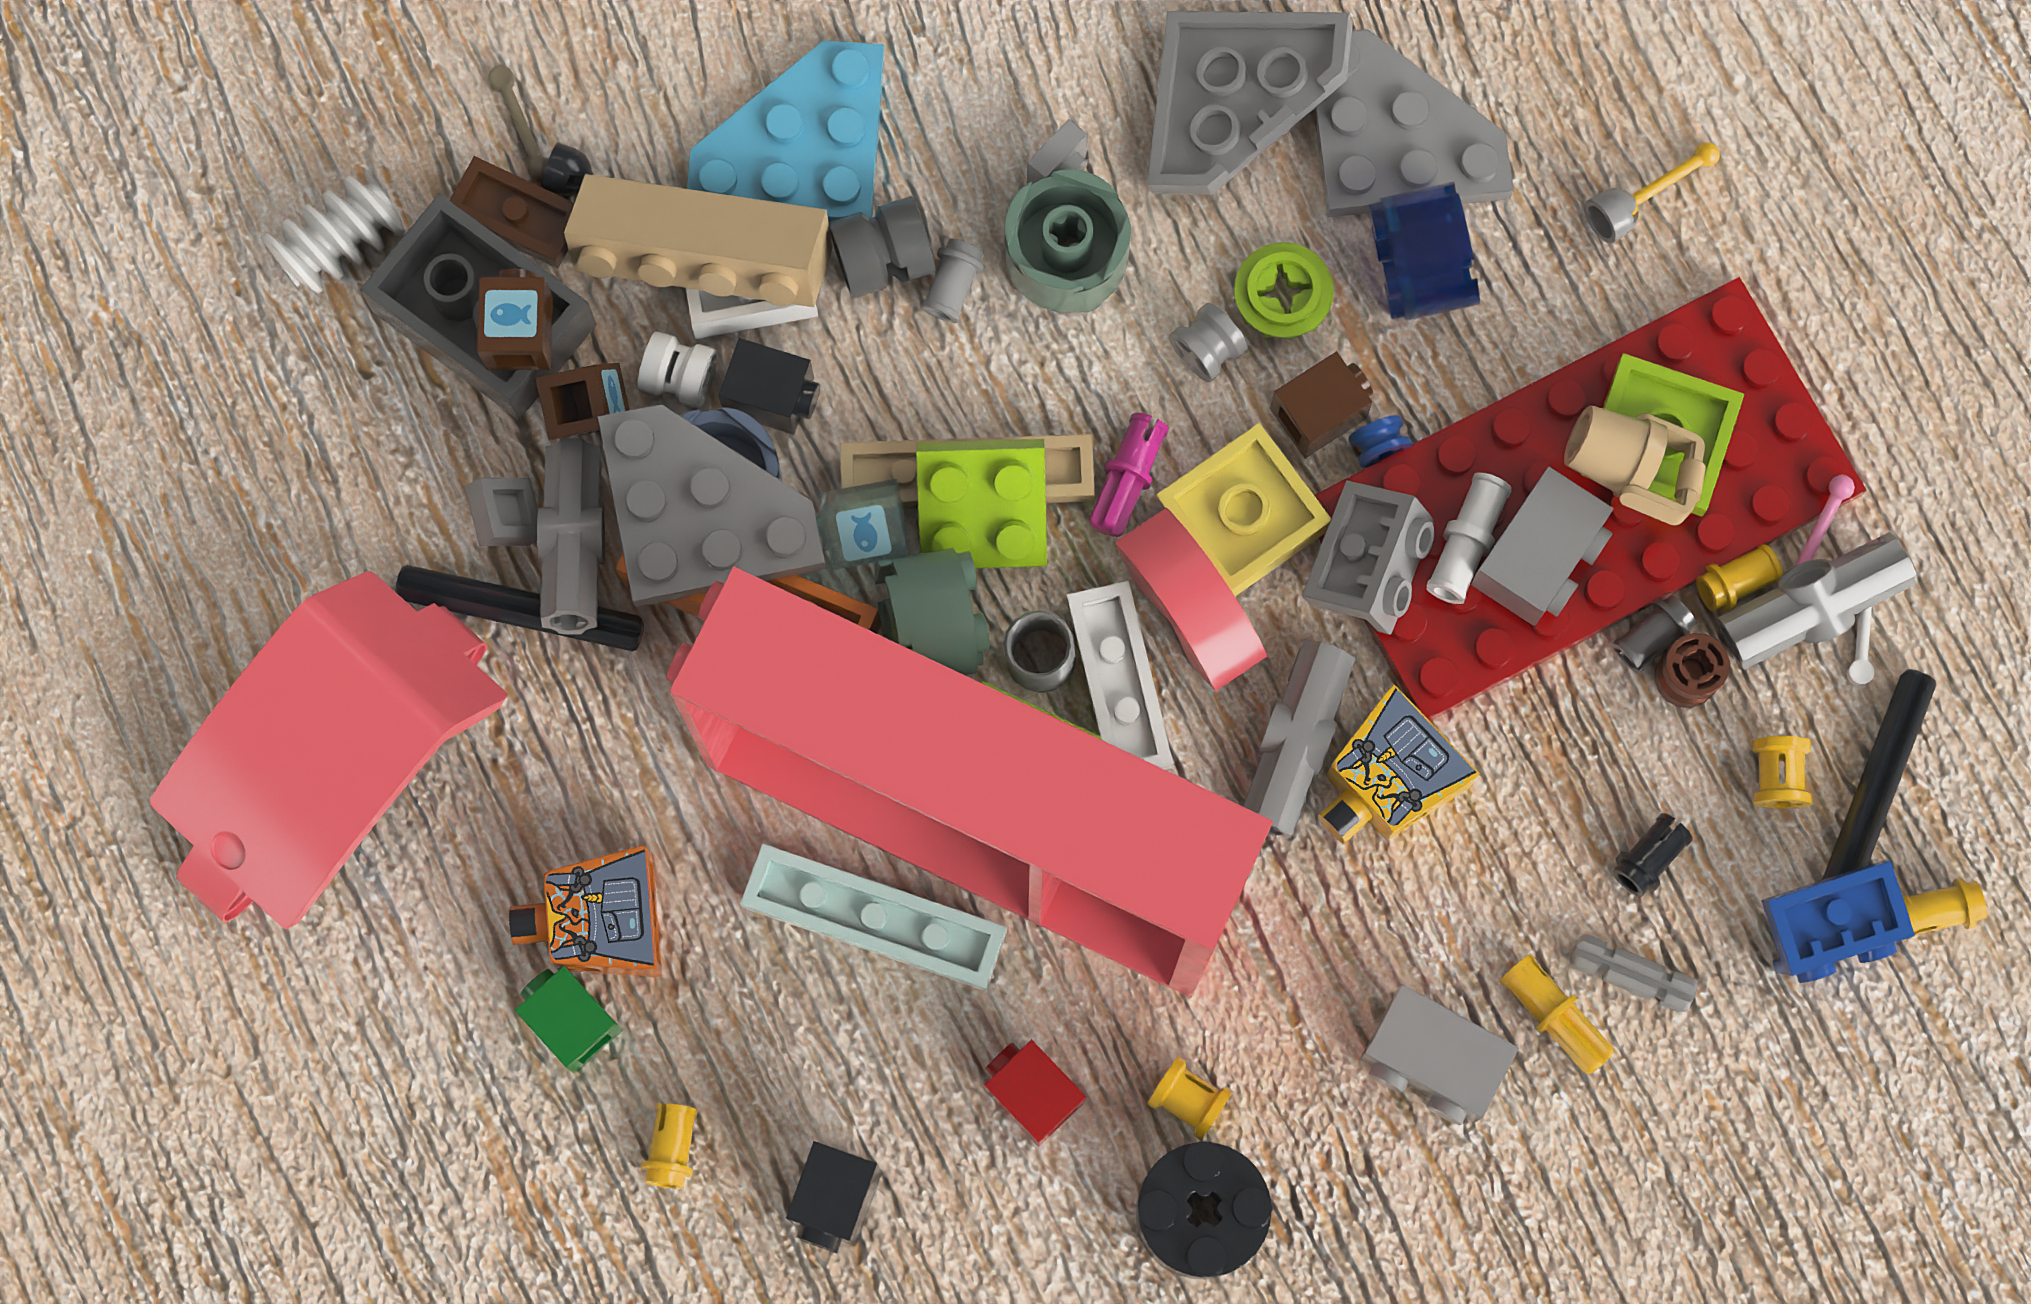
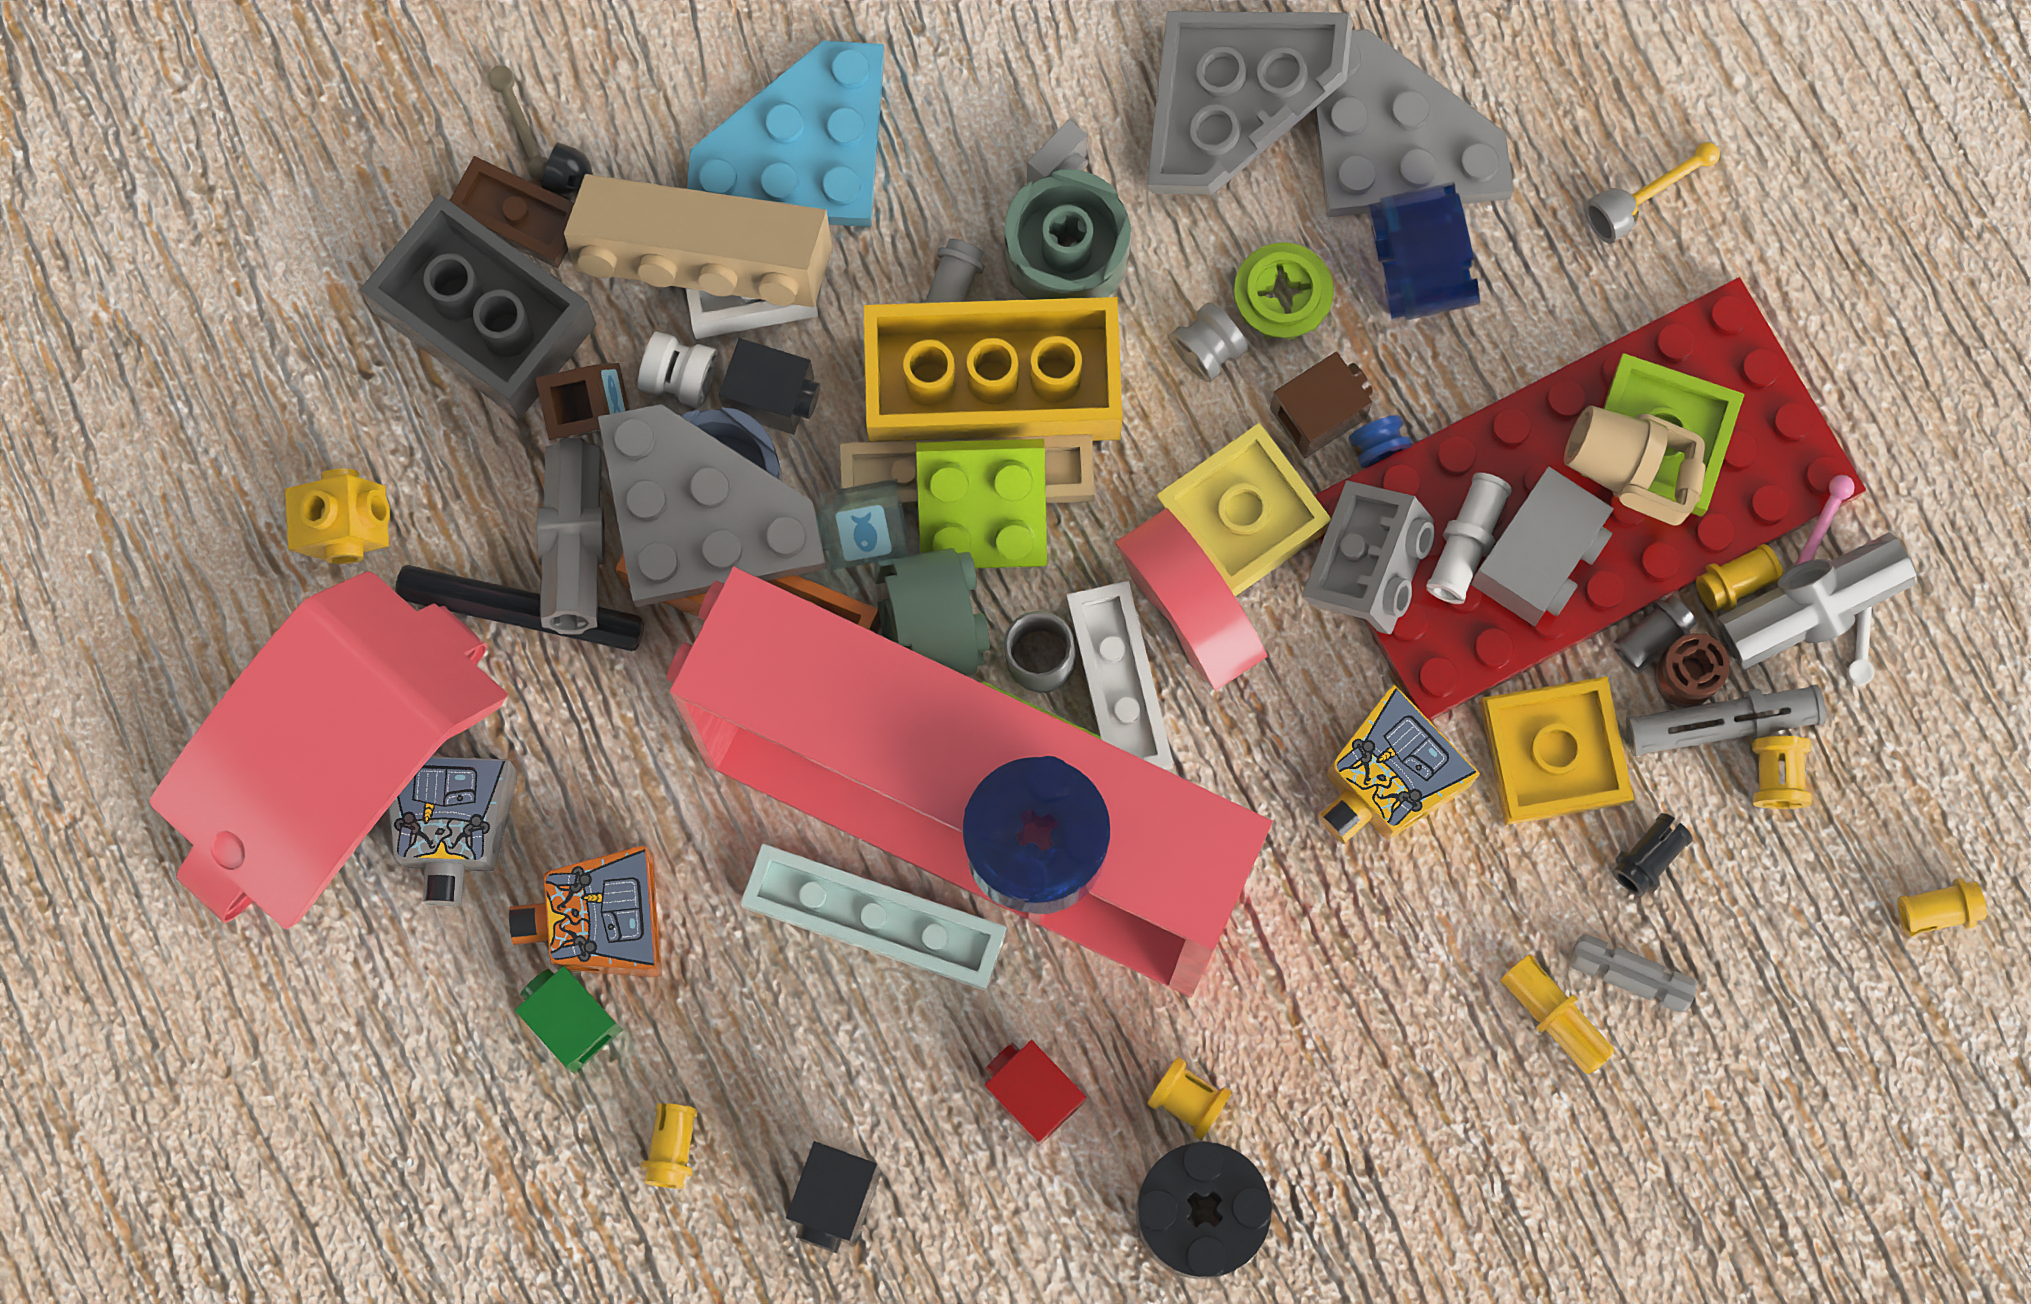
(334, 233): white piece -> none
(337, 517): none -> yellow brick
(452, 822): none -> torso
(503, 511): light grey plate -> none
(515, 321): reddish brown brick -> none
(882, 247): dark grey wheel -> none
(993, 369): none -> yellow brick
(1048, 795): none -> clear blue brick
(1127, 475): dark pink axle -> none
(1299, 735): light grey piece -> none
(1437, 1056): light grey brick -> none
(1556, 750): none -> yellow tile
(1799, 708): none -> light grey pin
(1836, 920): blue bracket -> none
(1882, 773): black axle -> none

